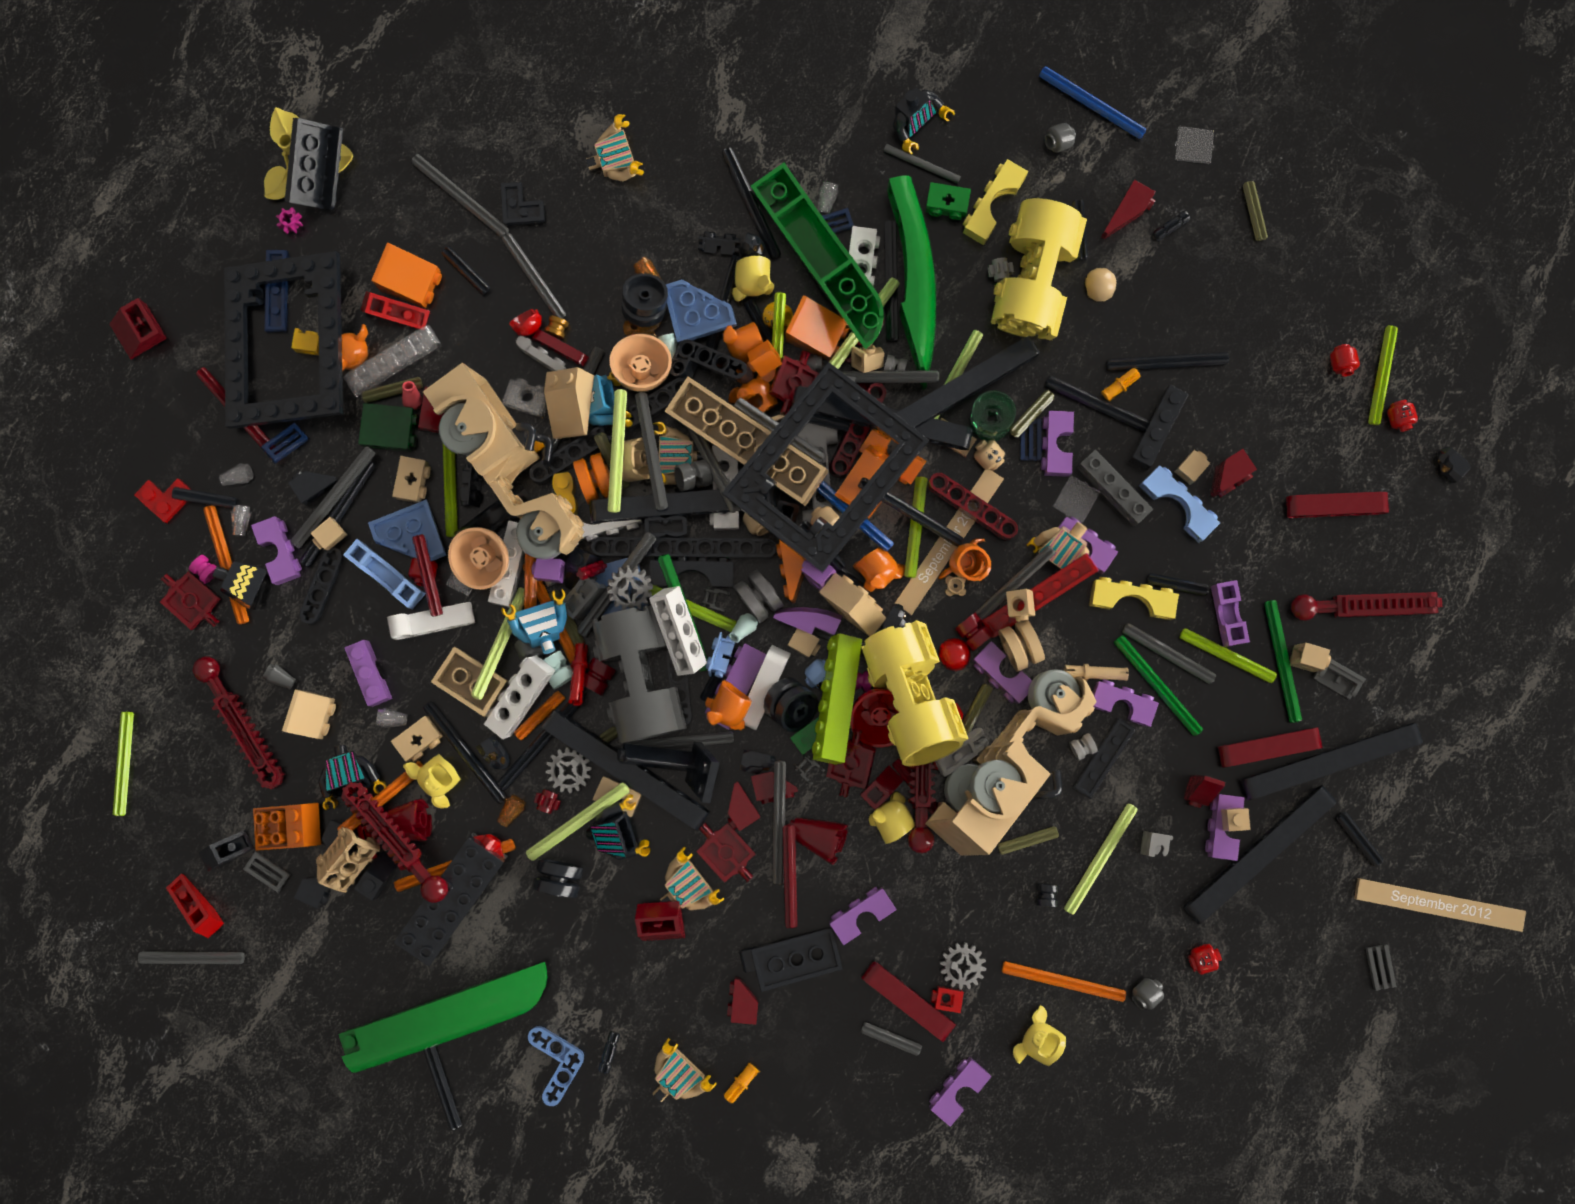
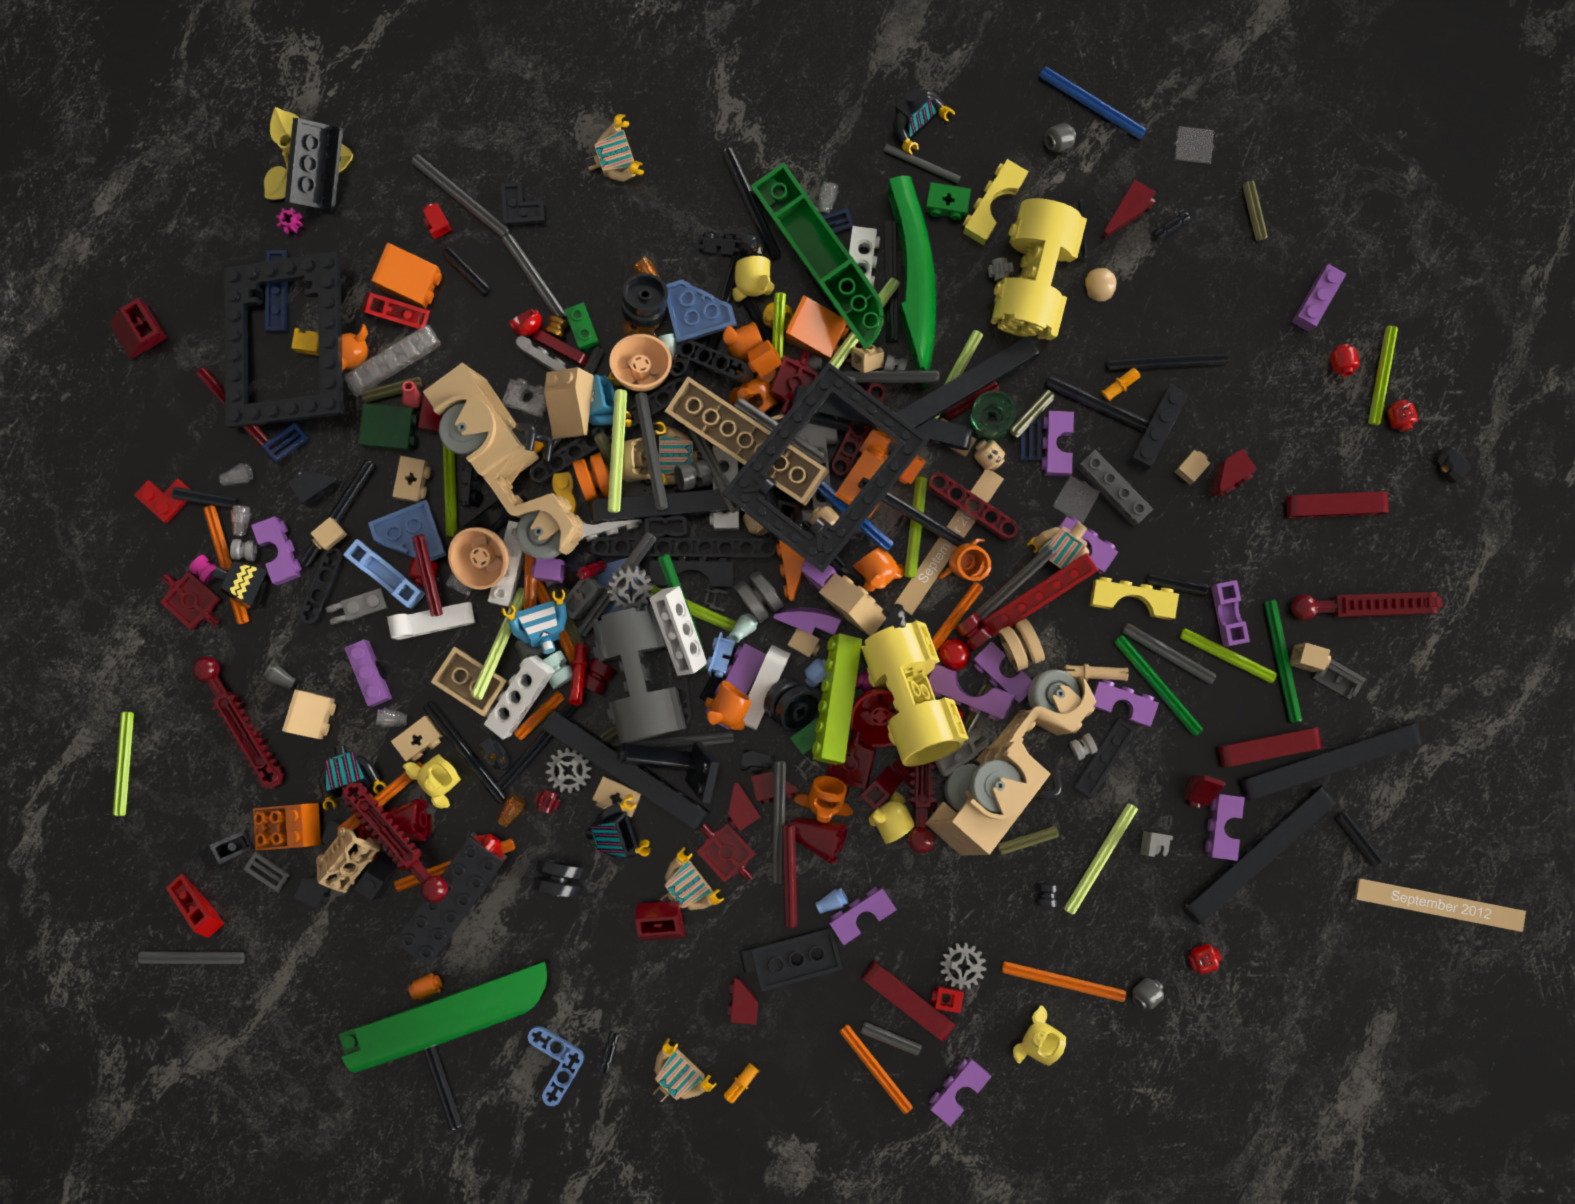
(243, 550): none -> light grey wheel
(333, 497): dark grey axle -> none
(359, 606): none -> light grey hinge
(425, 987): none -> orange brick
(436, 220): none -> red brick
(577, 821): yellowish green axle -> none
(582, 327): none -> green brick
(825, 798): none -> orange piece
(834, 900): none -> light blue cone
(876, 1069): none -> orange axle
(950, 586): tan plate -> none
(956, 615): none -> orange axle
(968, 403): none -> dark red axle
(995, 702): none -> medium lavender arch
(1014, 598): tan brick -> none
(1198, 520): light blue arch -> none
(1235, 819): tan brick -> none
(1318, 297): none -> medium lavender brick
(1388, 963): dark grey tile -> none

